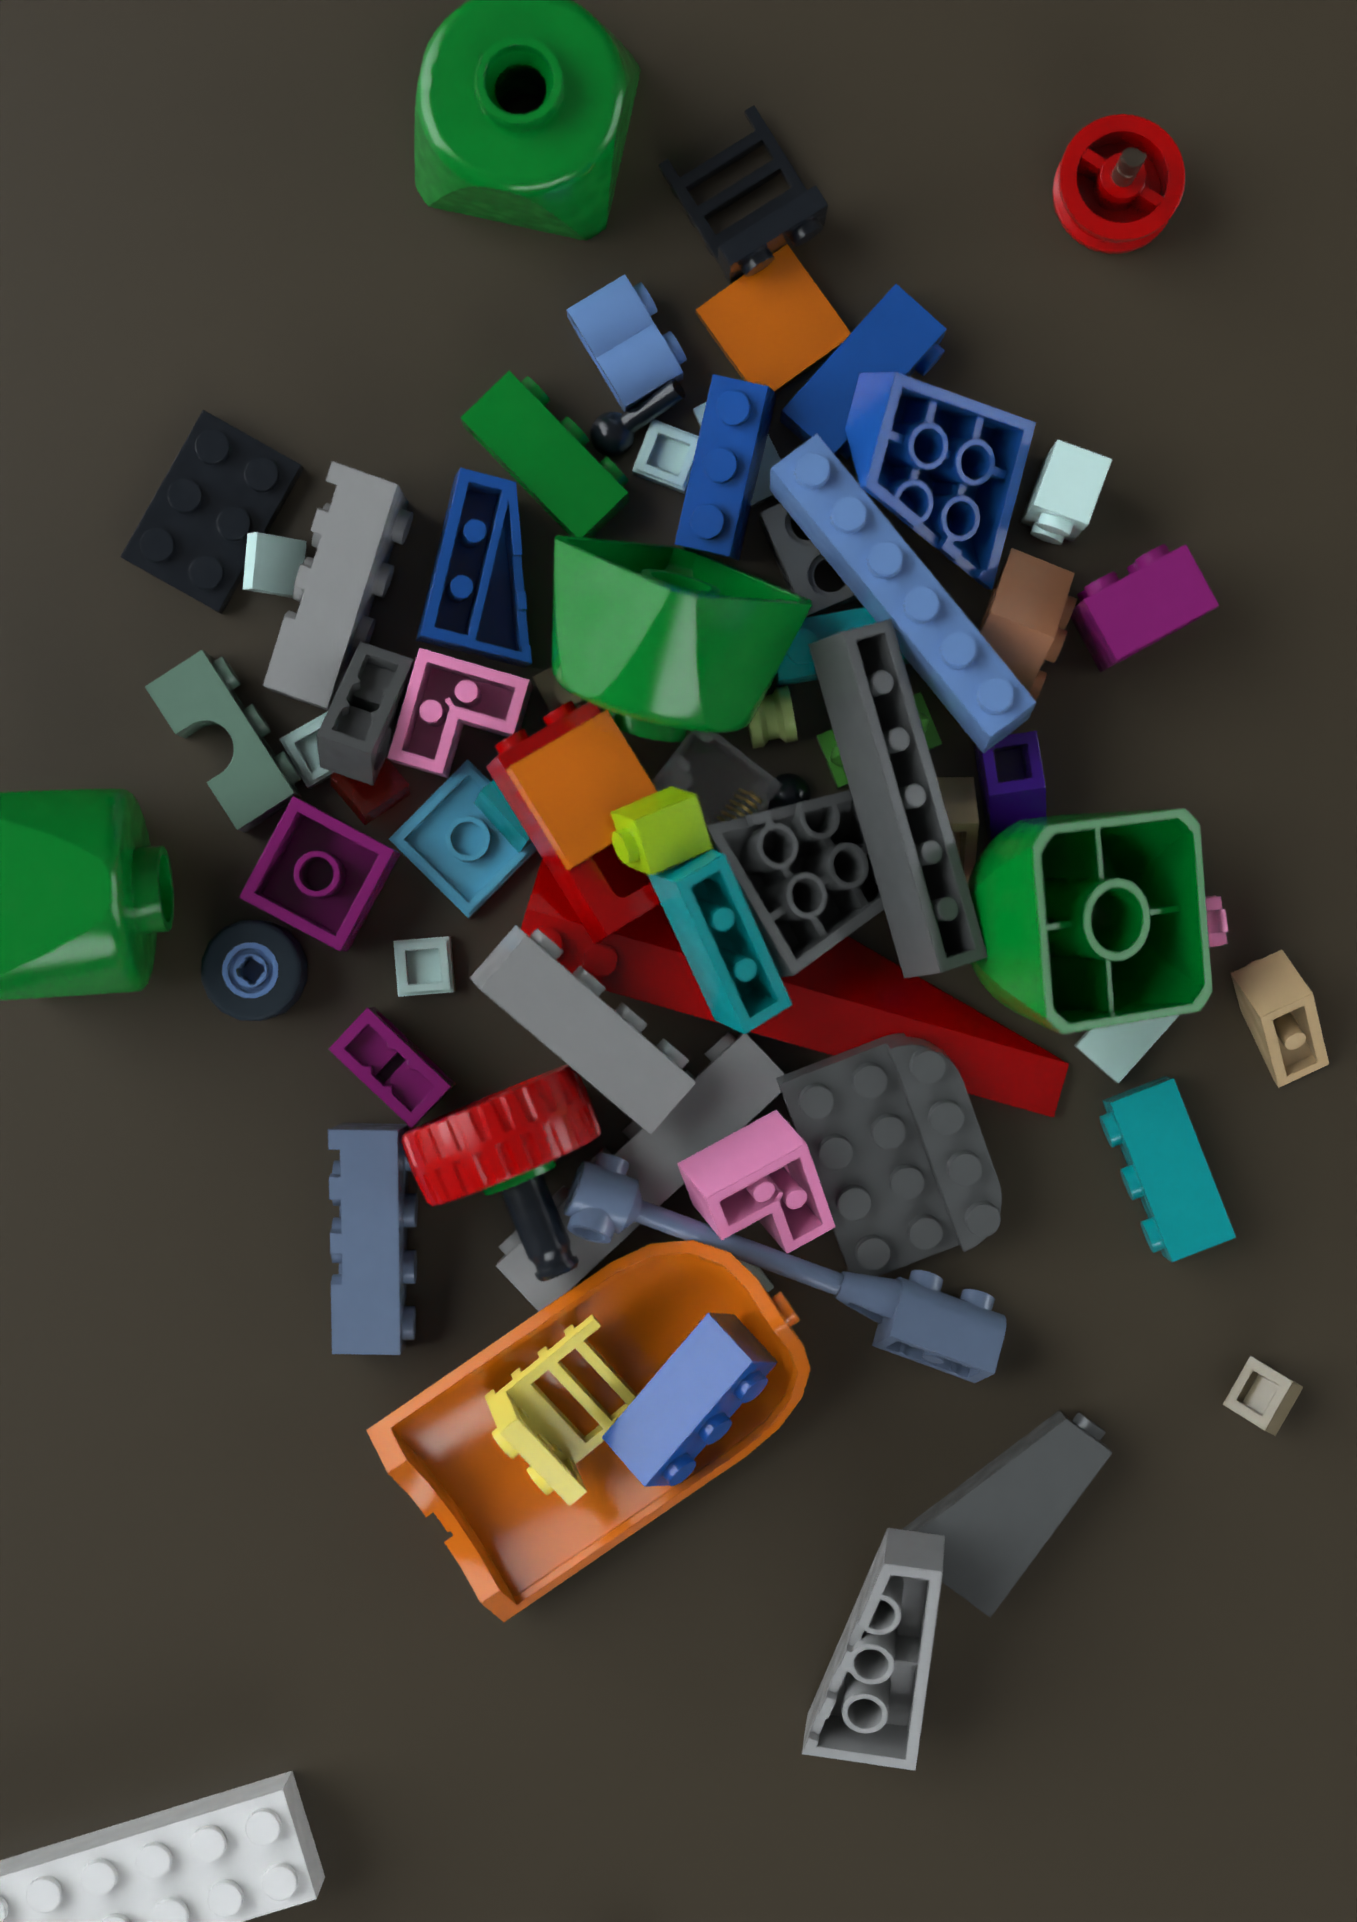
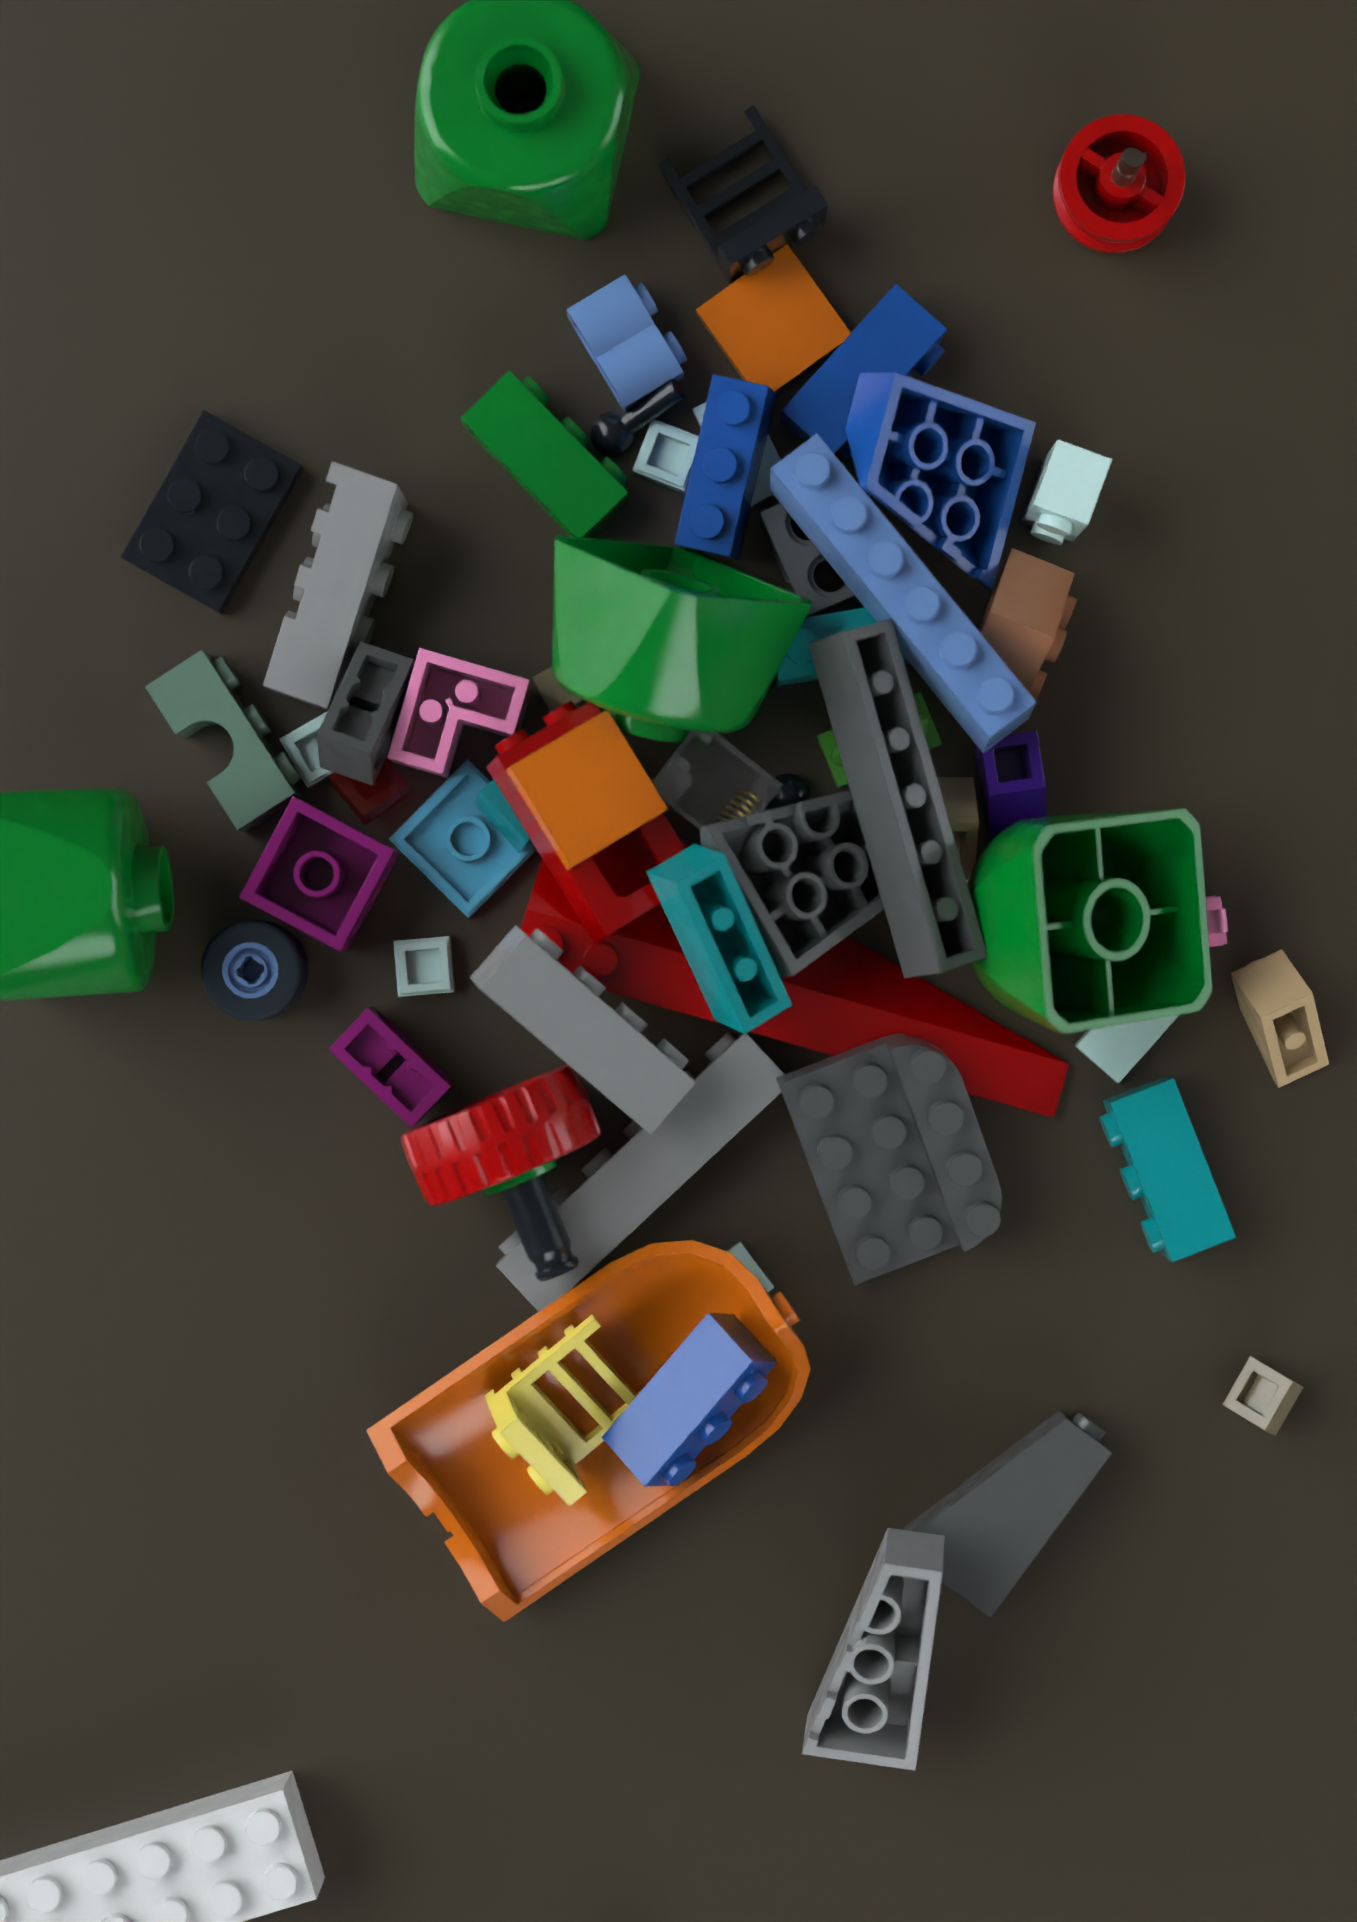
(272, 563): light aqua tile -> none
(371, 1240): sand blue wedge -> none
(477, 575): blue wedge -> none
(660, 830): lime brick -> none
(761, 1177): bright pink brick -> none
(774, 719): yellowish green wheel -> none
(911, 1313): sand blue bar -> none
(1142, 608): magenta brick -> none

